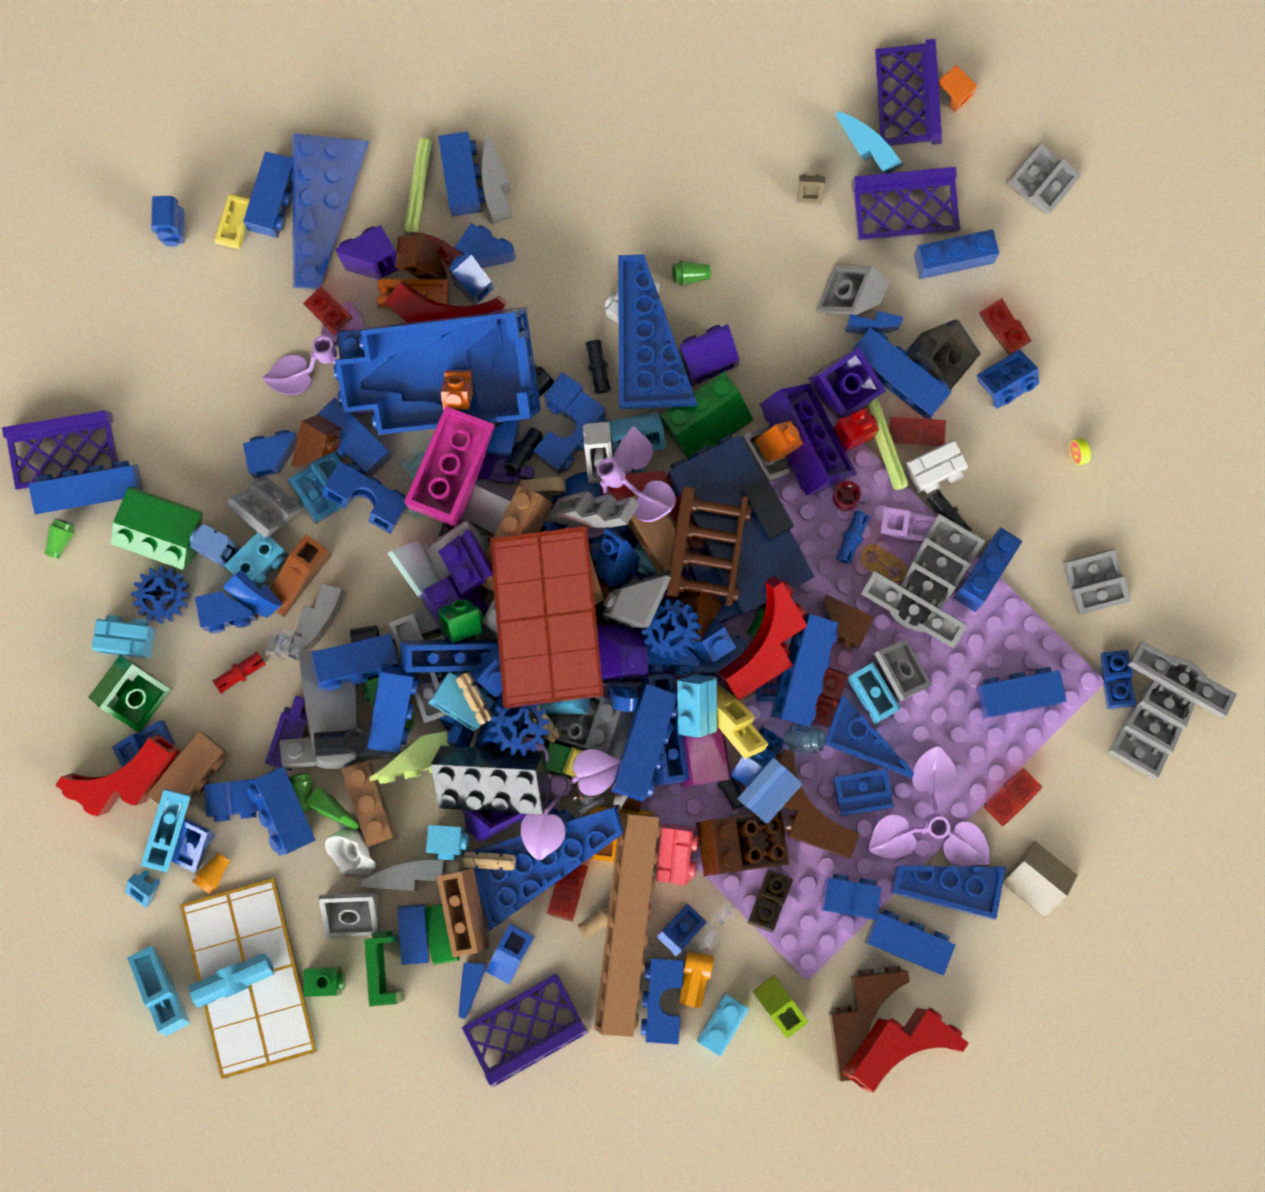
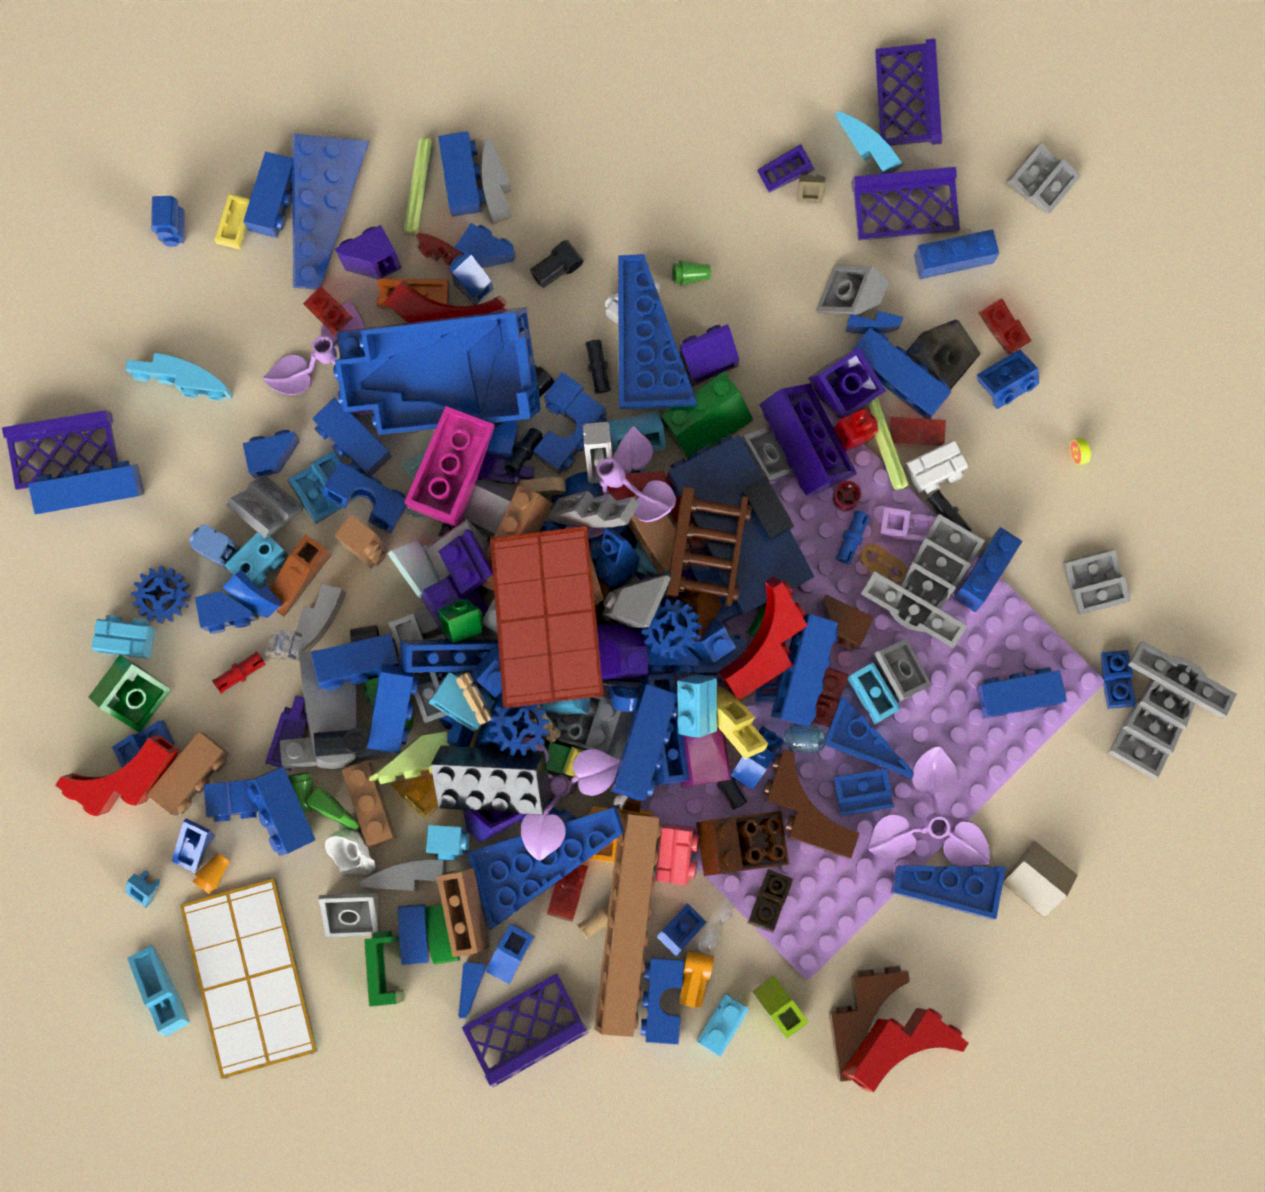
(58, 537): bright green cone -> none
(155, 528): green slope -> none
(165, 830): medium azure slope -> none
(188, 377): none -> medium azure slope
(231, 980): medium azure piece -> none
(315, 440): reddish brown slope -> none
(323, 981): green brick -> none
(361, 542): none -> medium nougat brick
(419, 257): reddish brown slope -> none
(419, 794): none -> clear yellow slope
(457, 389): orange brick -> none
(489, 860): tan axle -> none
(563, 260): none -> black piece
(586, 802): clear slope -> none
(770, 790): medium blue panel -> none
(779, 441): orange brick -> none
(790, 156): none -> dark purple slope
(850, 897): blue brick -> none
(910, 942): blue brick -> none
(958, 86): orange panel -> none
(1013, 797): clear red slope -> none

